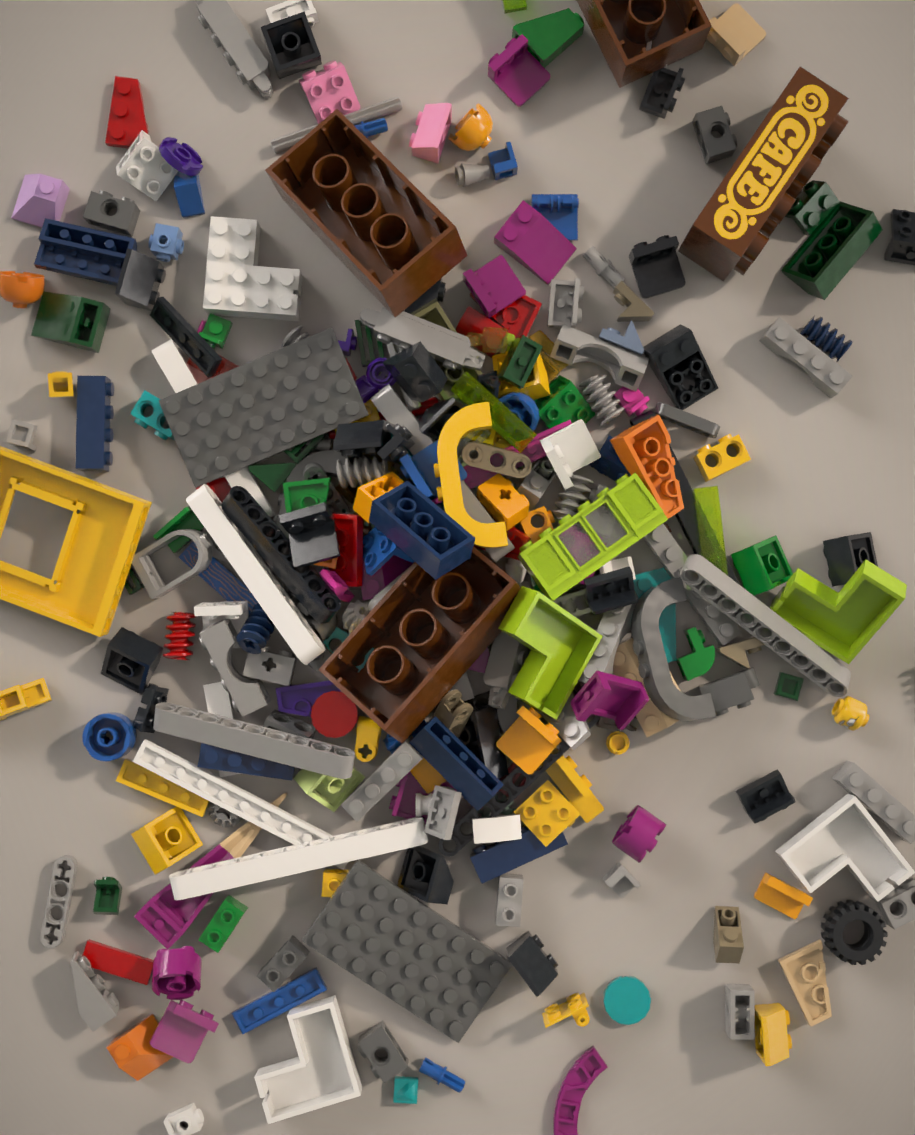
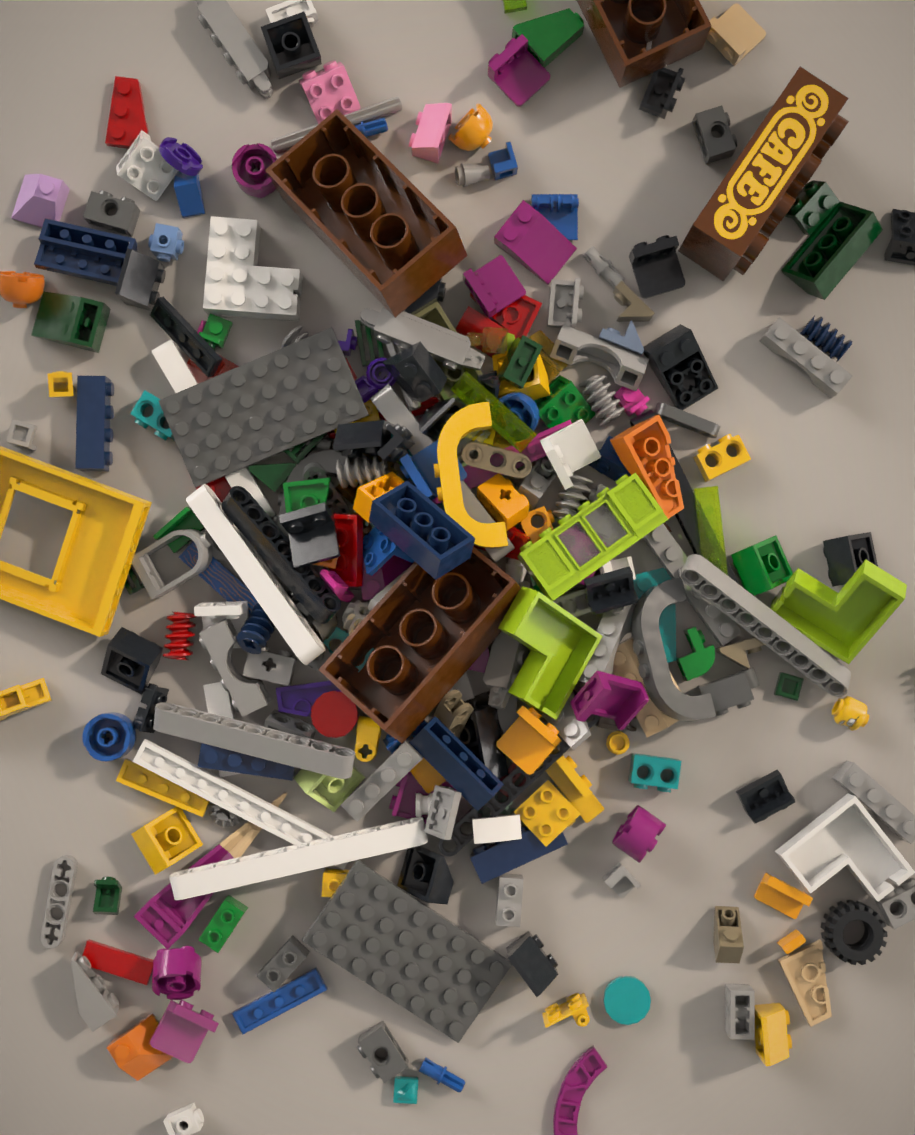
(245, 161): none -> magenta brick
(321, 1072): white piece -> none
(655, 766): none -> teal brick
(791, 941): none -> light orange tile

